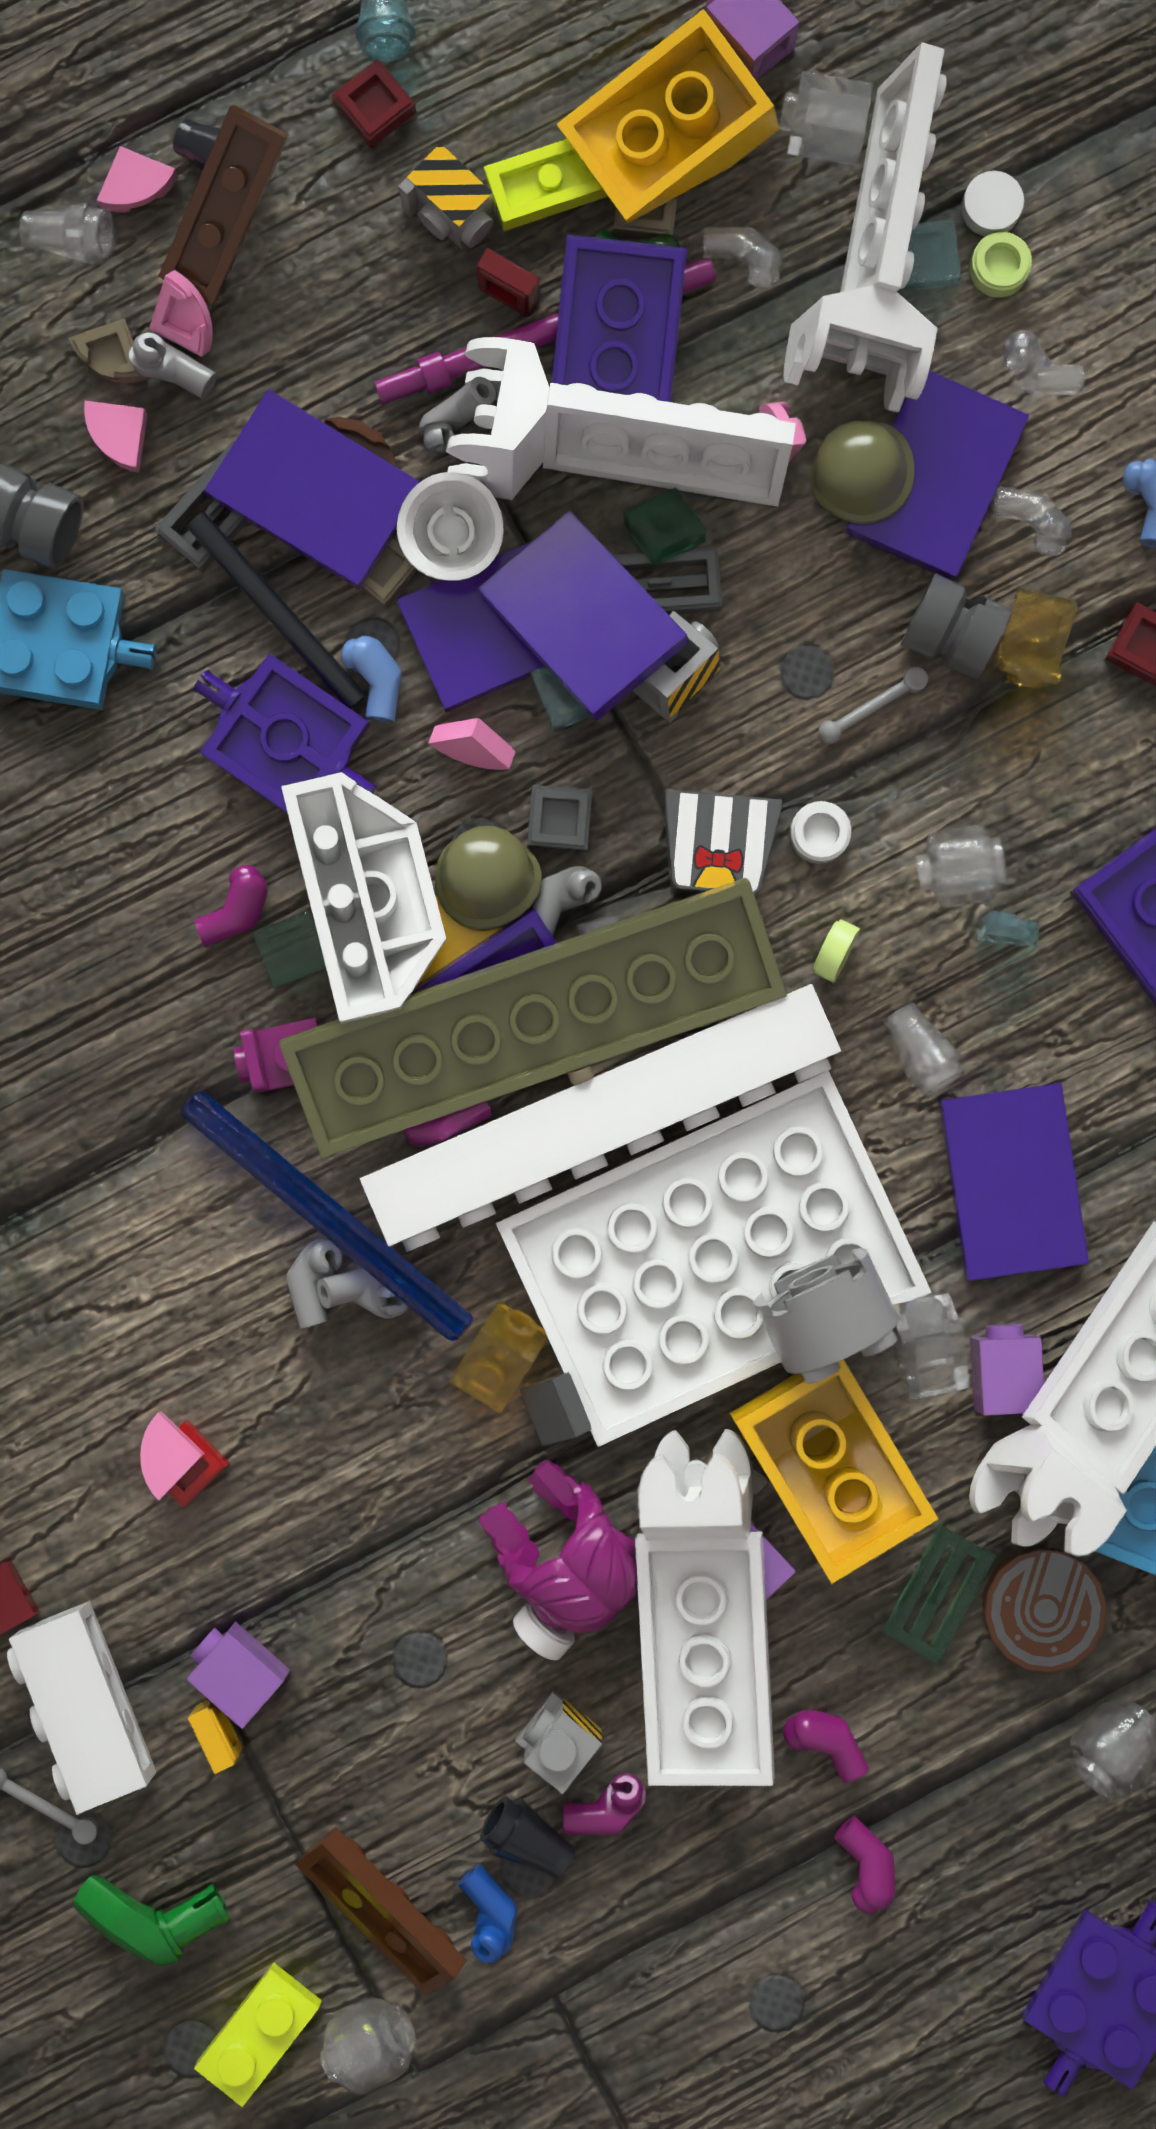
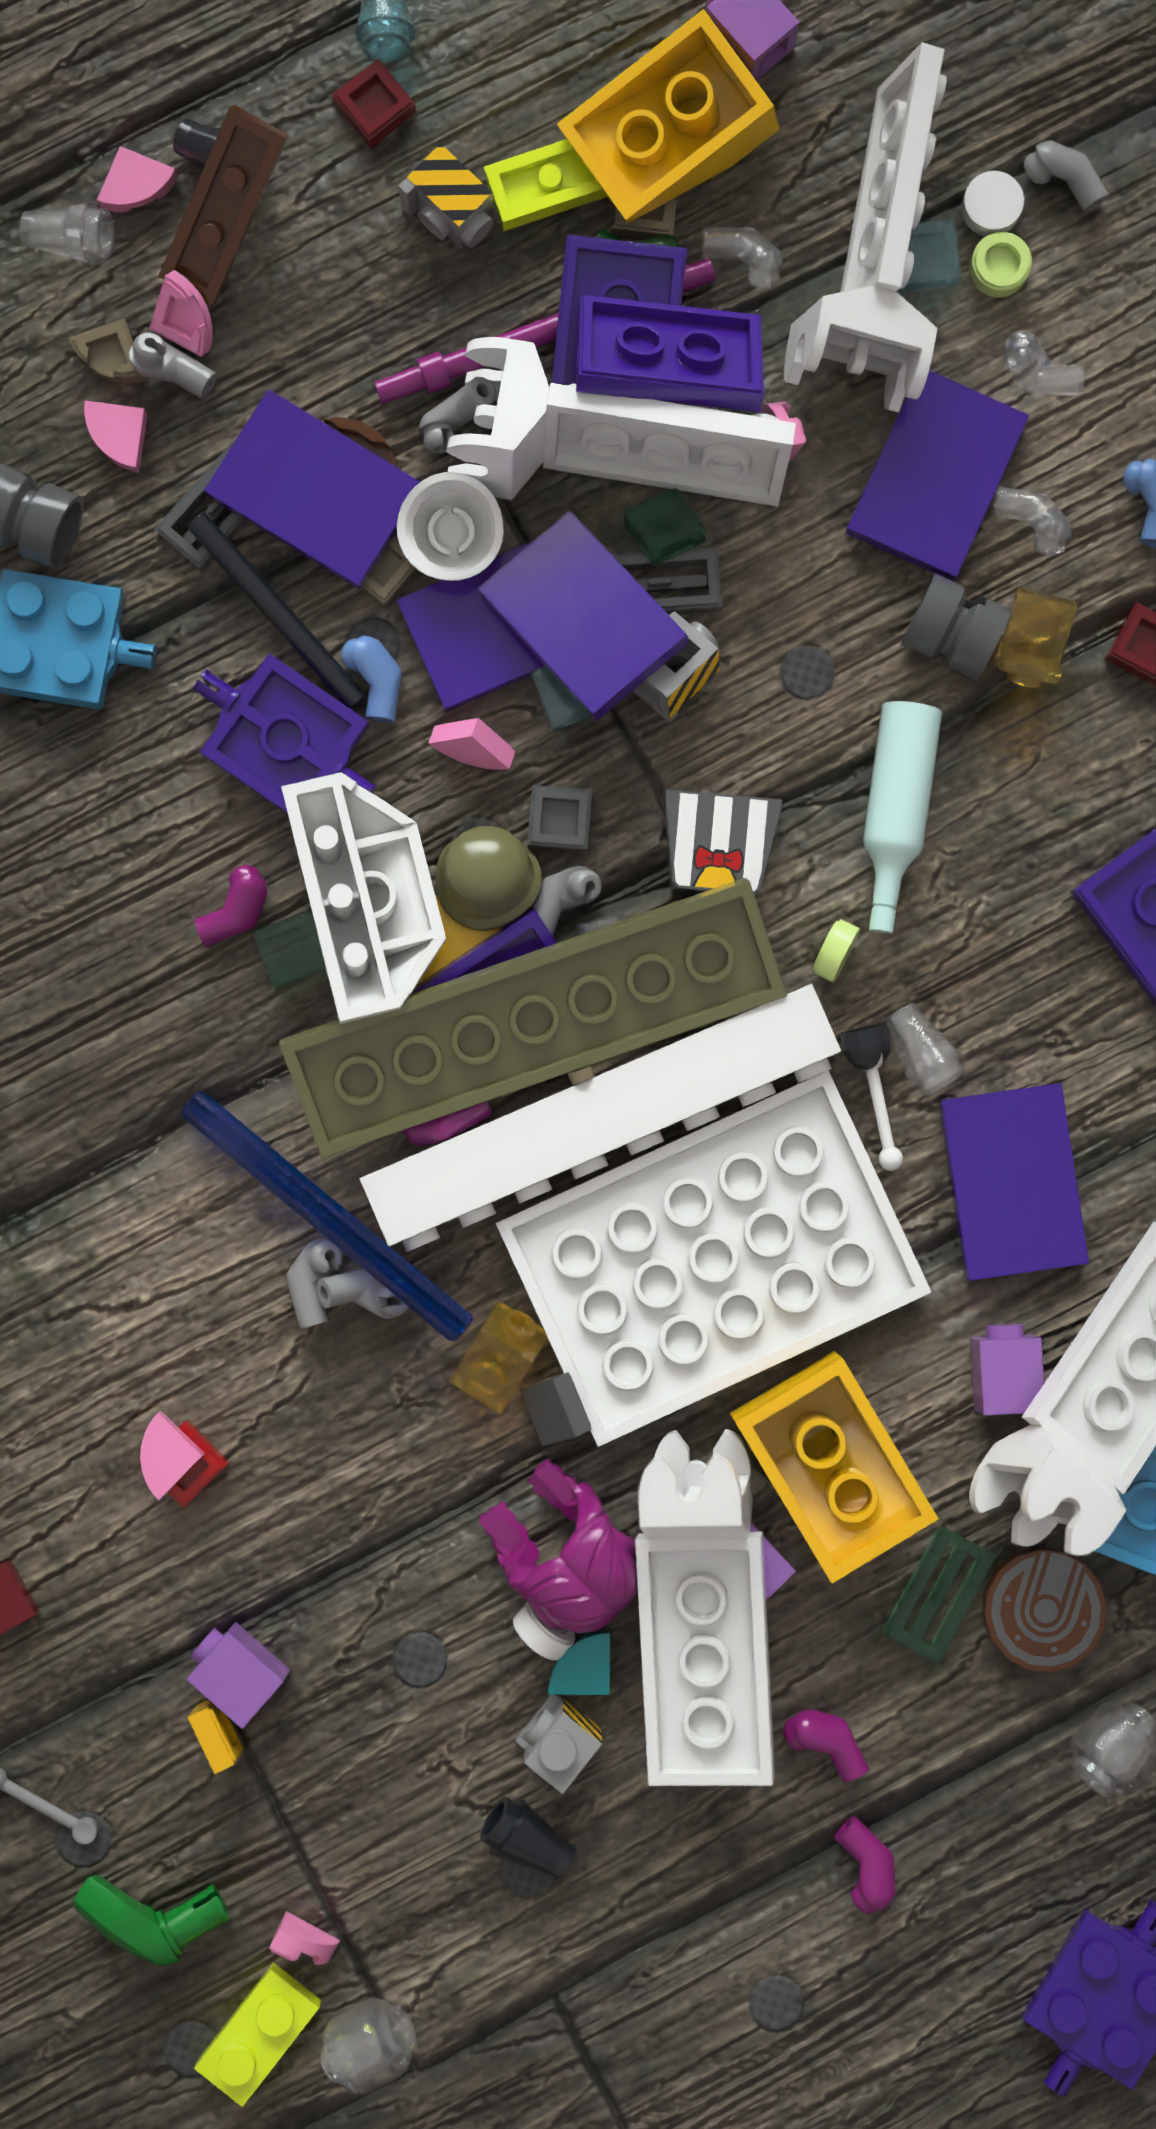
(80, 1708): white brick -> none
(262, 1059): magenta bracket -> none
(299, 1936): none -> bright pink tile
(381, 1912): reddish brown plate -> none
(495, 1914): blue arm -> none
(508, 283): dark red tile -> none
(583, 1667): none -> teal tile
(610, 1812): magenta arm -> none
(669, 353): none -> dark purple tile
(820, 832): white tile -> none
(827, 117): clear brick -> none
(828, 1315): light grey brick -> none
(863, 472): olive helmet -> none
(867, 1050): none -> hinge
(899, 800): none -> light aqua piece
(913, 681): light grey hinge -> none
(930, 1347): clear brick -> none
(962, 866): clear head -> none
(1006, 929): clear light blue tile -> none
(1071, 167): none -> light grey arm

